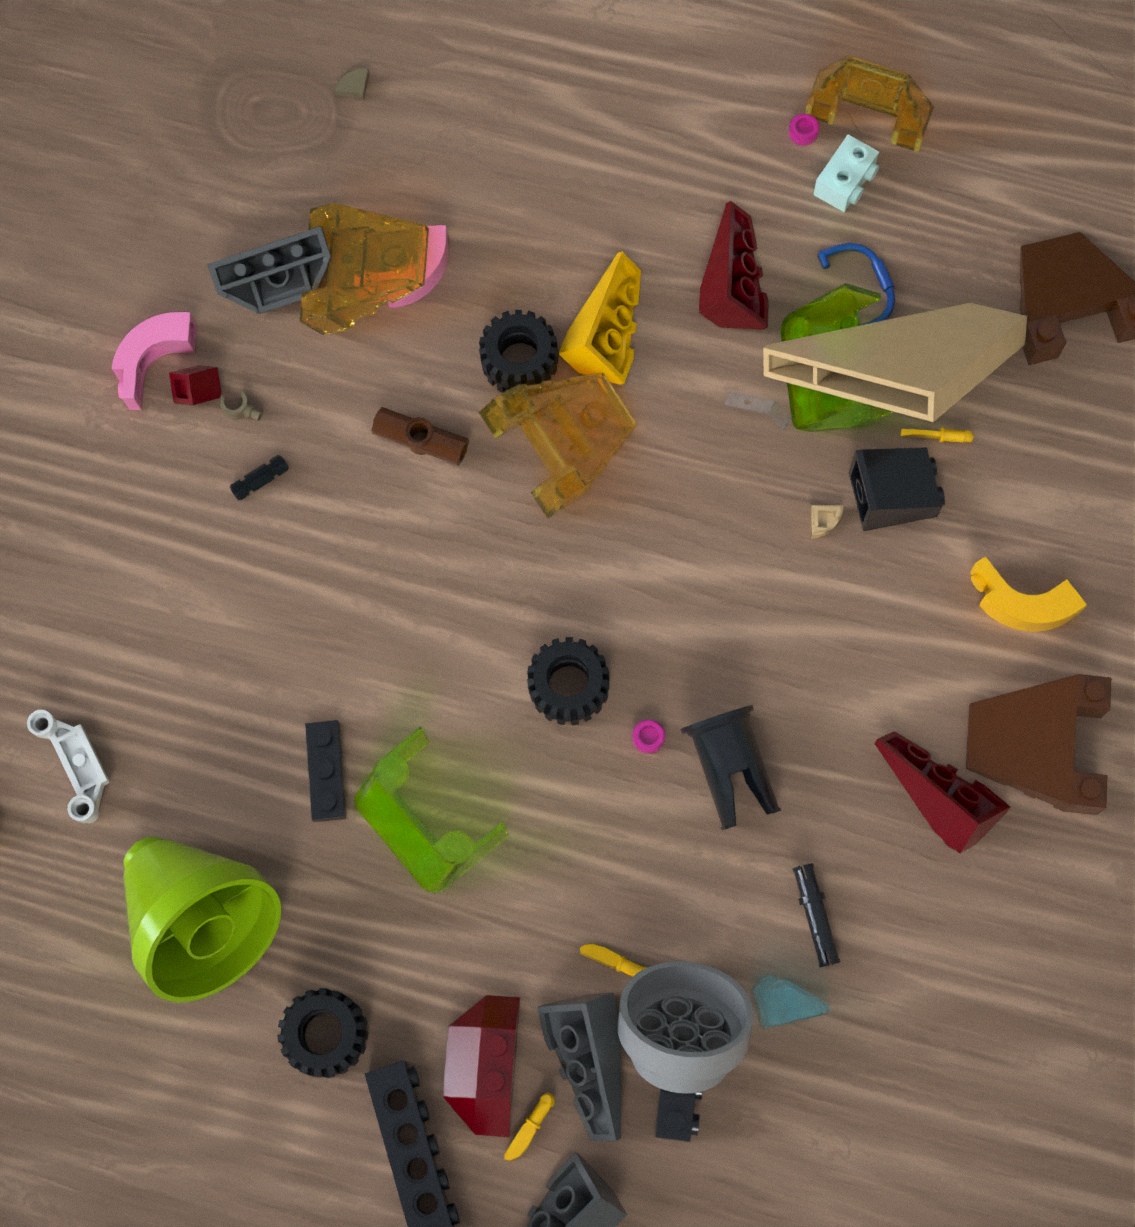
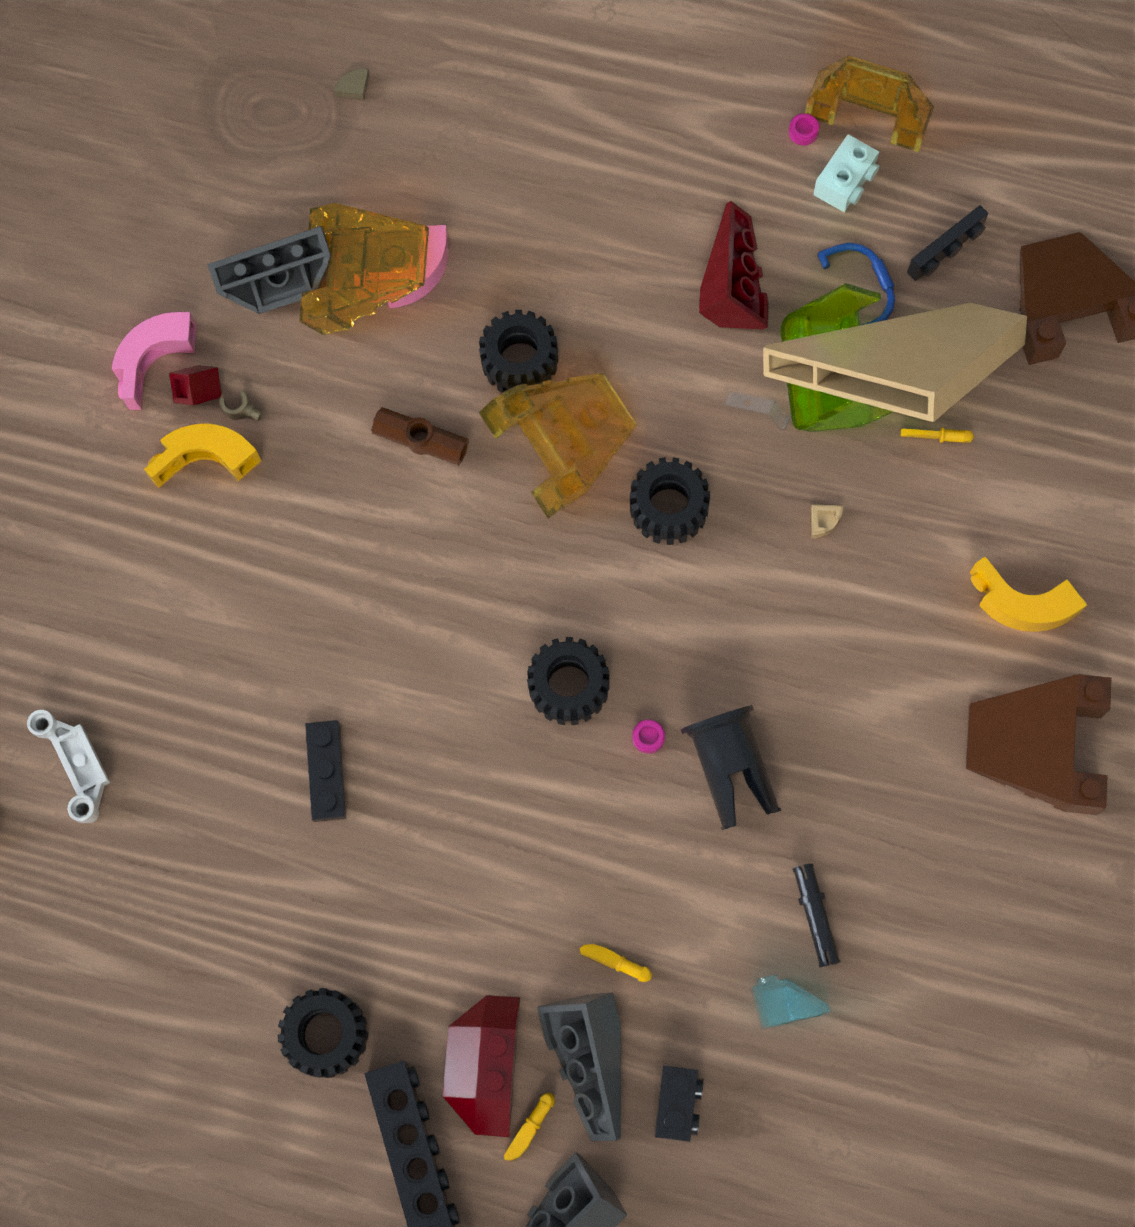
(195, 918): lime cone -> none
(202, 443): none -> yellow arch
(259, 477): black axle -> none
(429, 861): clear neon green windscreen -> none
(603, 328): yellow wedge -> none
(676, 477): none -> black tyre
(684, 1025): light grey wheel -> none
(895, 486): black slope -> none
(948, 243): none -> black plate
(951, 805): dark red wedge -> none

